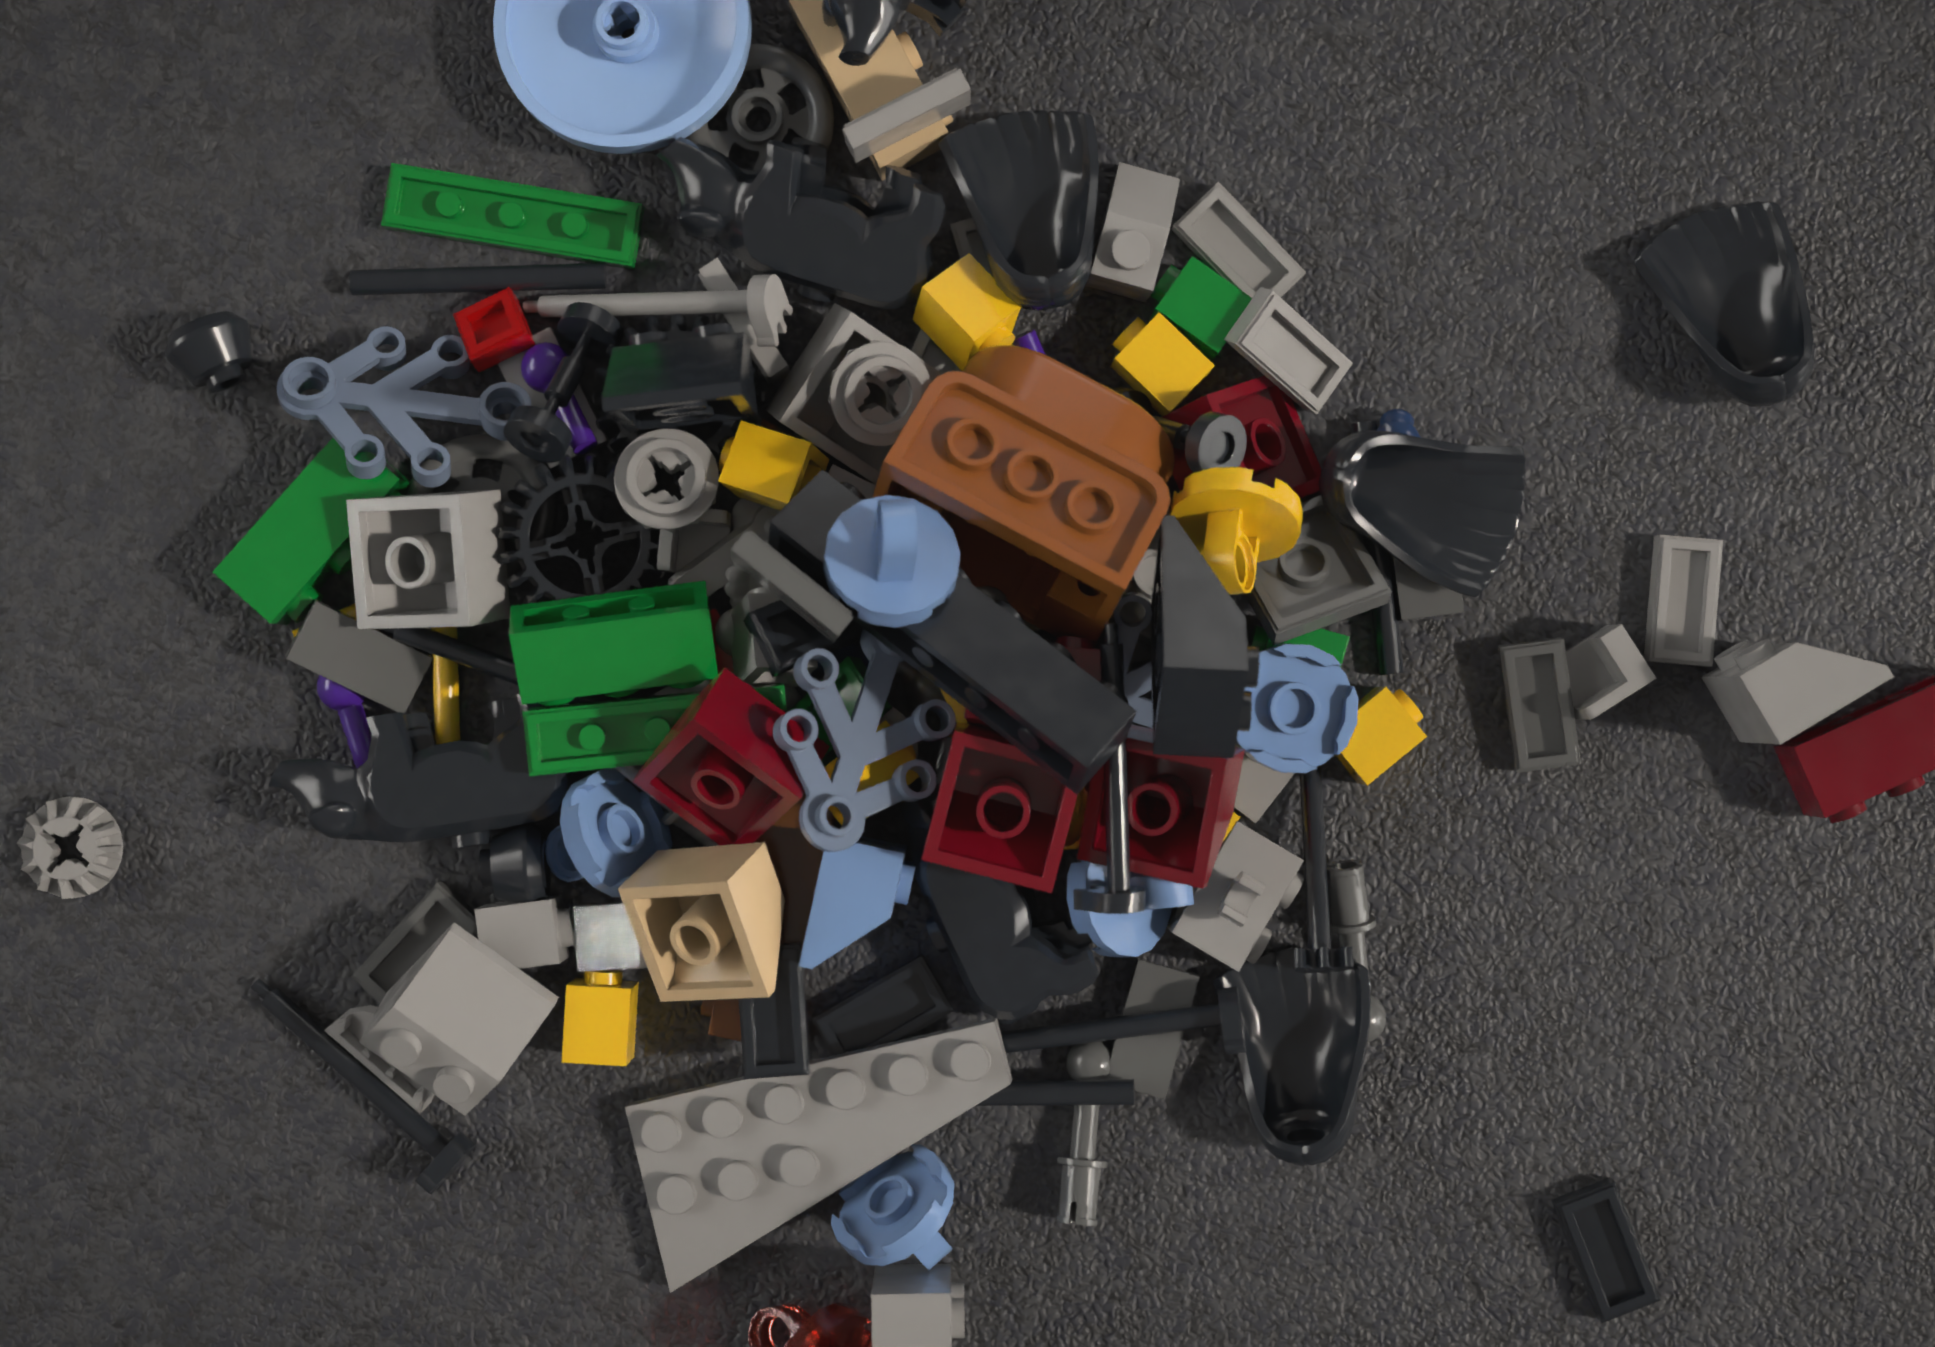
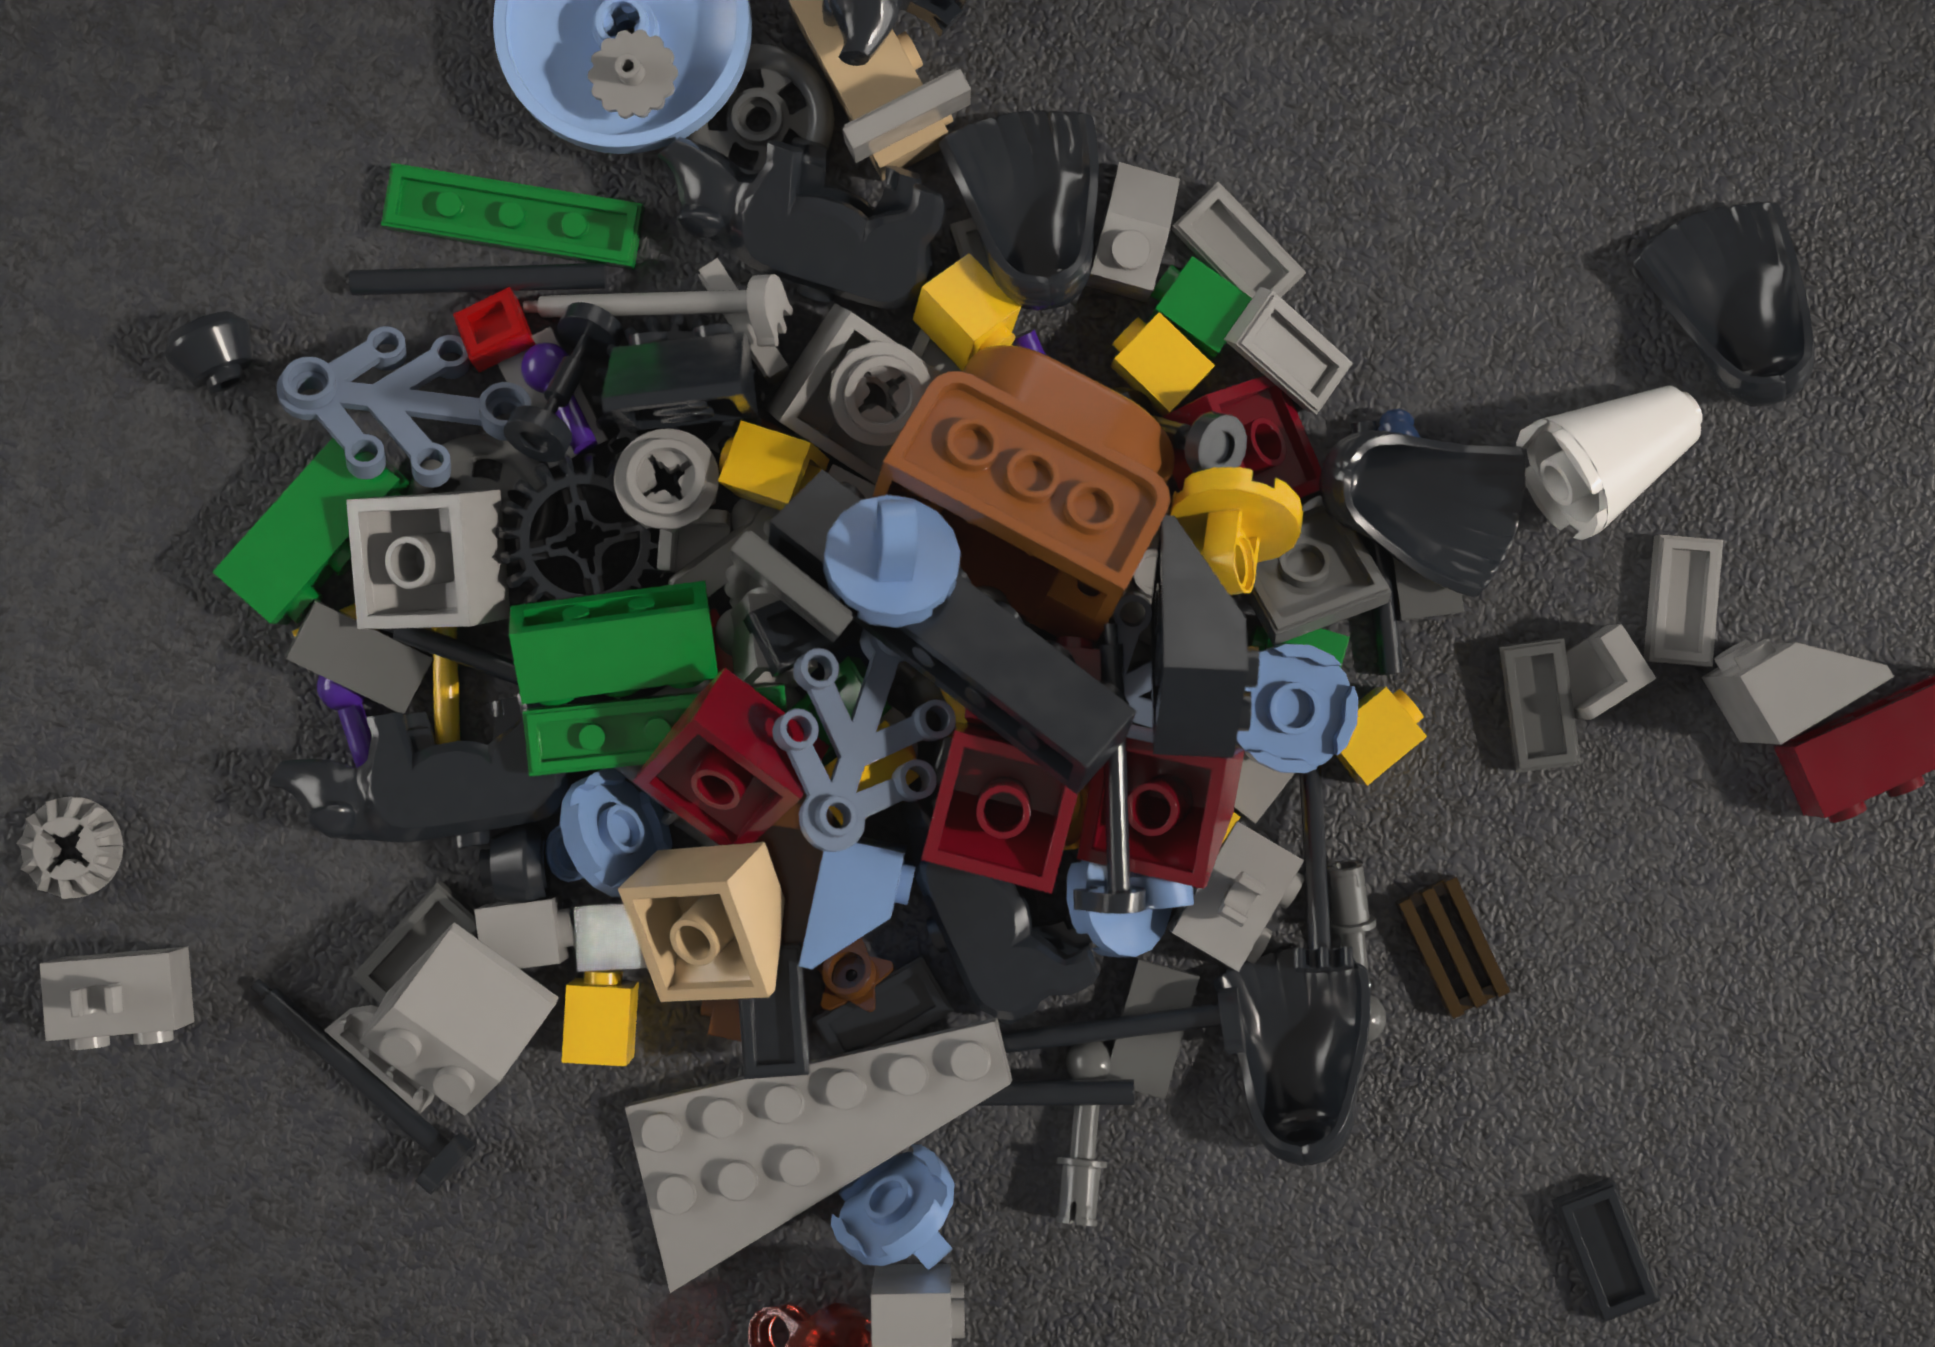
(117, 995): none -> light grey brick
(633, 74): none -> light grey piece
(861, 990): none -> reddish brown plate
(1476, 995): none -> dark brown tile
(1605, 455): none -> white cone

